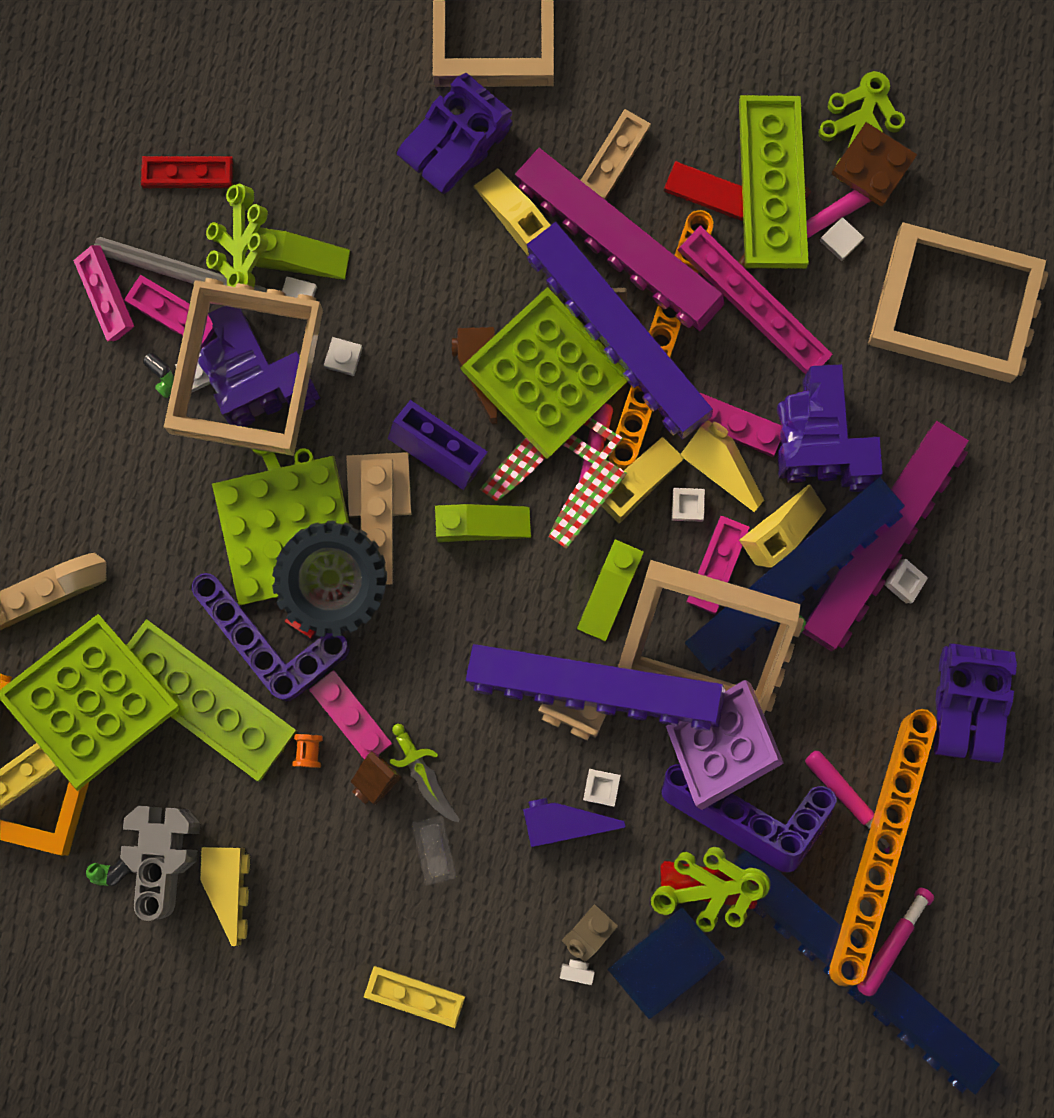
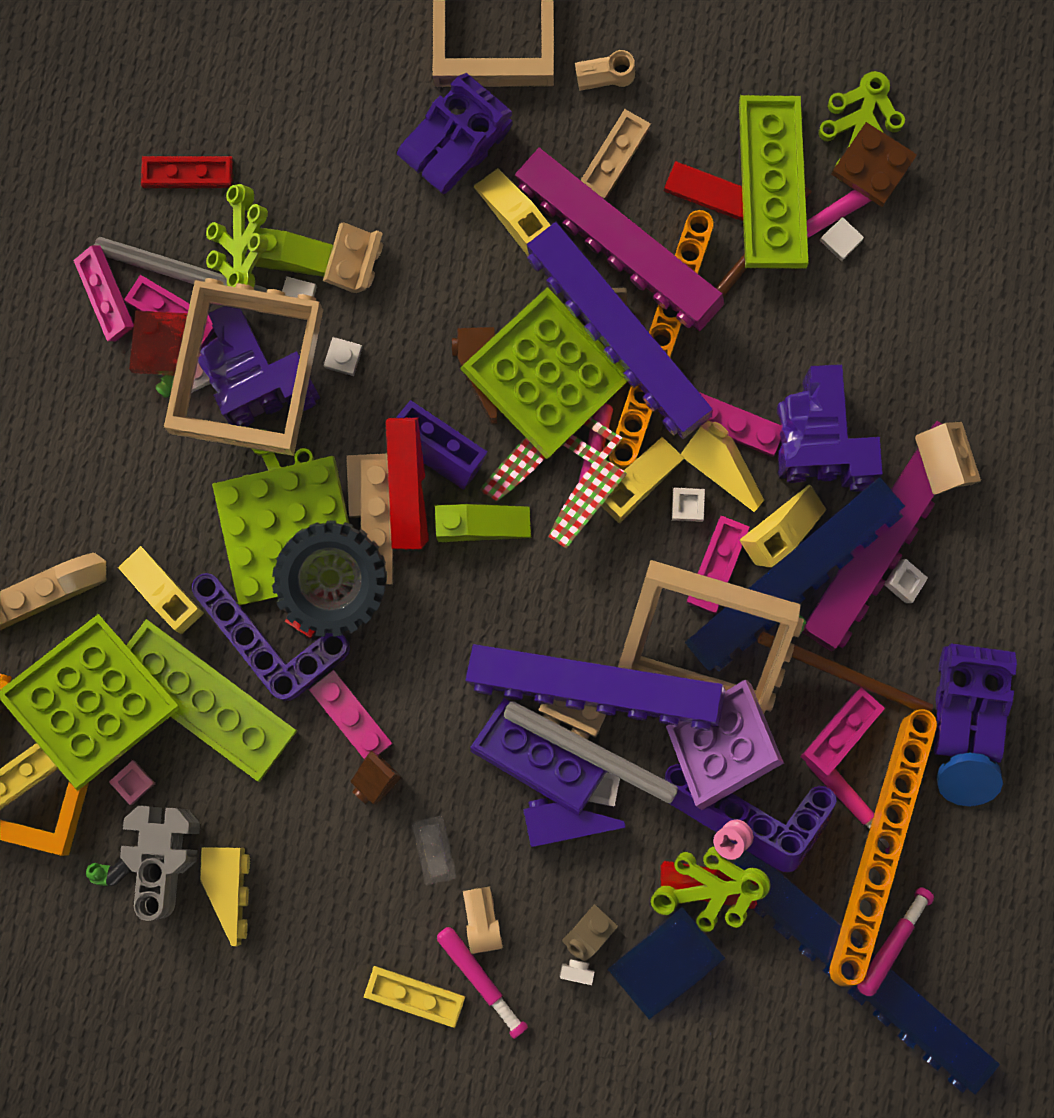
(132, 782): none -> bright pink tile
(156, 342): none -> clear red plate
(161, 591): none -> light yellow slope
(307, 750): orange bush -> none
(353, 258): none -> tan bracket
(405, 484): none -> red slope
(422, 773): piece -> none
(474, 972): none -> dark pink piece
(482, 925): none -> tan piece
(537, 762): none -> dark purple tile
(591, 752): none -> light grey axle
(601, 71): none -> tan piece
(610, 590): lime slope -> none
(736, 831): none -> bright pink wheel
(753, 300): dark pink plate -> none
(842, 732): none -> dark pink plate
(851, 676): none -> reddish brown piece
(883, 331): tan window -> none
(947, 457): none -> tan panel
(969, 779): none -> blue tile

